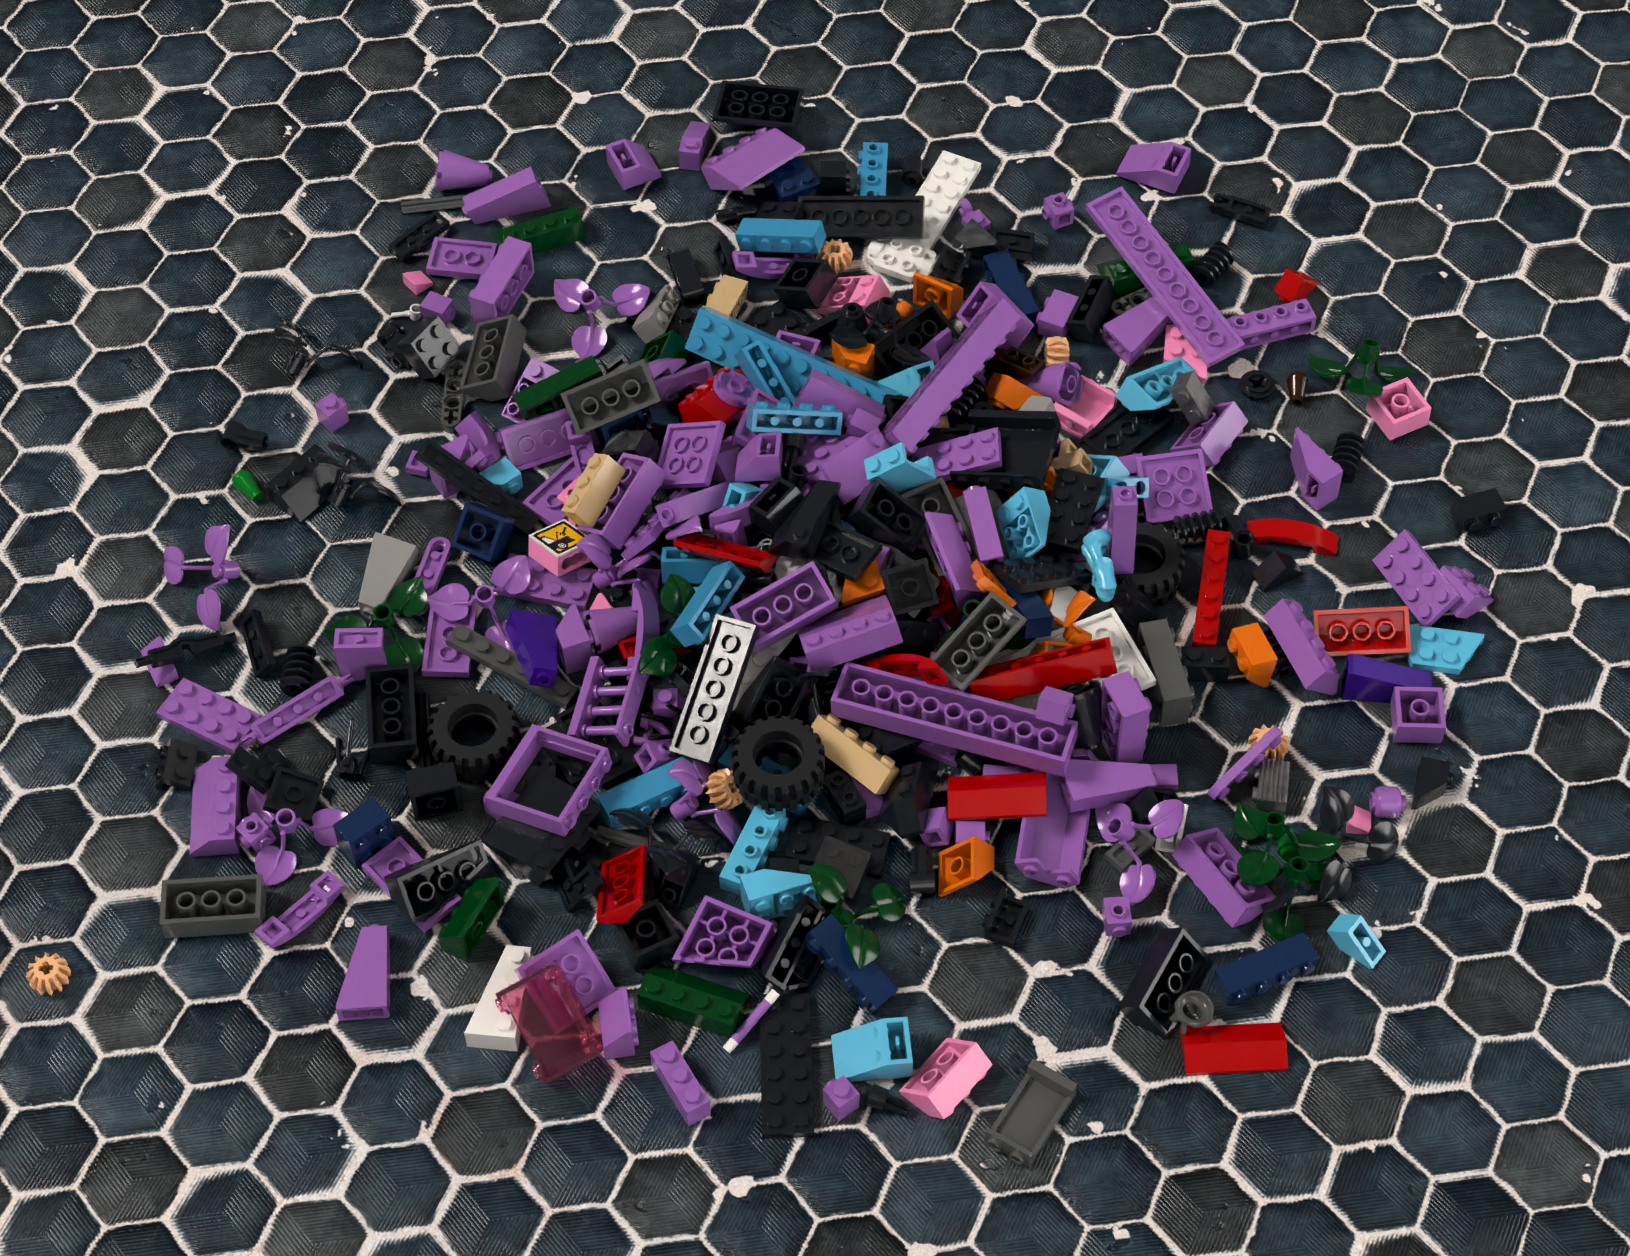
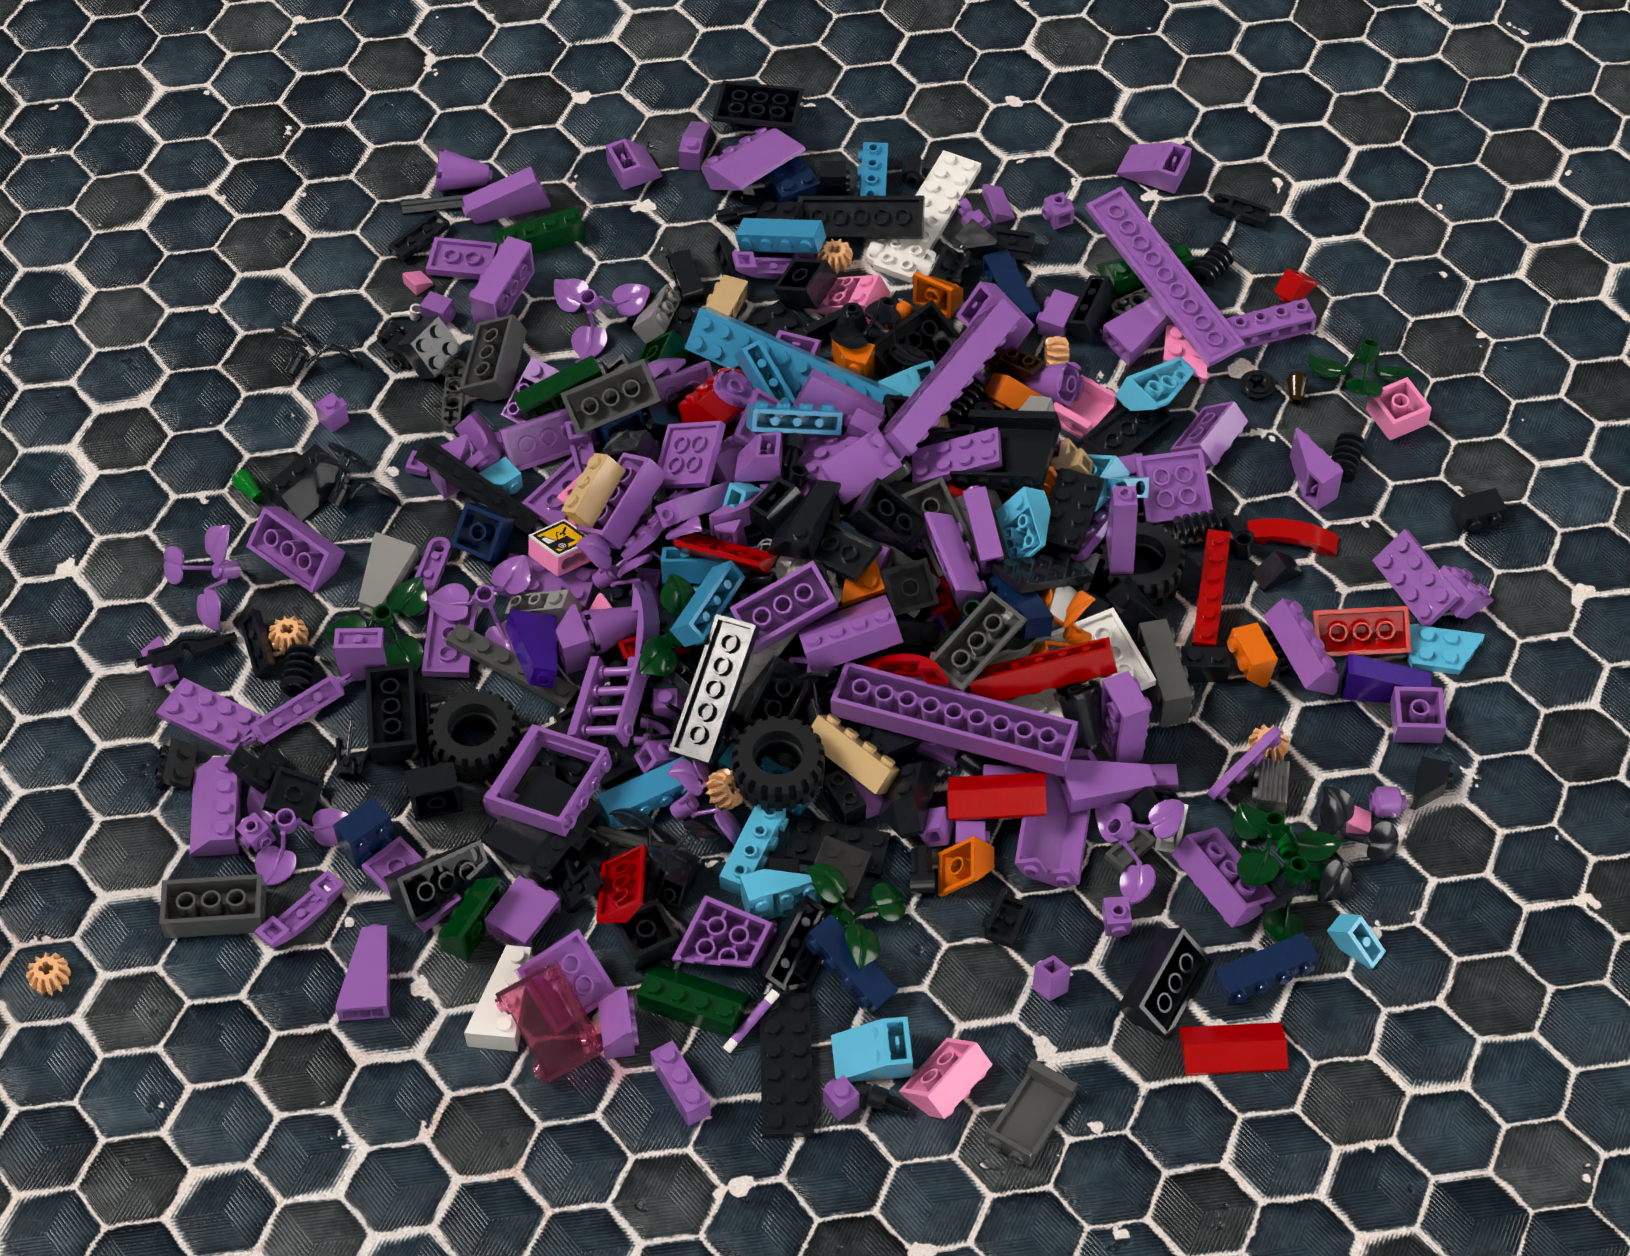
(237, 437): black piece -> none
(287, 633): none -> light nougat gear
(294, 548): none -> medium lavender slope
(522, 912): none -> medium lavender panel
(548, 603): none -> light grey slope
(897, 471): medium azure panel -> none
(938, 346): medium lavender slope -> none
(989, 582): orange wing -> none
(997, 203): none -> medium lavender slope
(1051, 978): none -> medium lavender brick
(1055, 706): medium lavender brick -> none
(1102, 567): medium azure piece -> none
(1192, 398): flat silver brick -> none
(1199, 1004): dark grey piece -> none

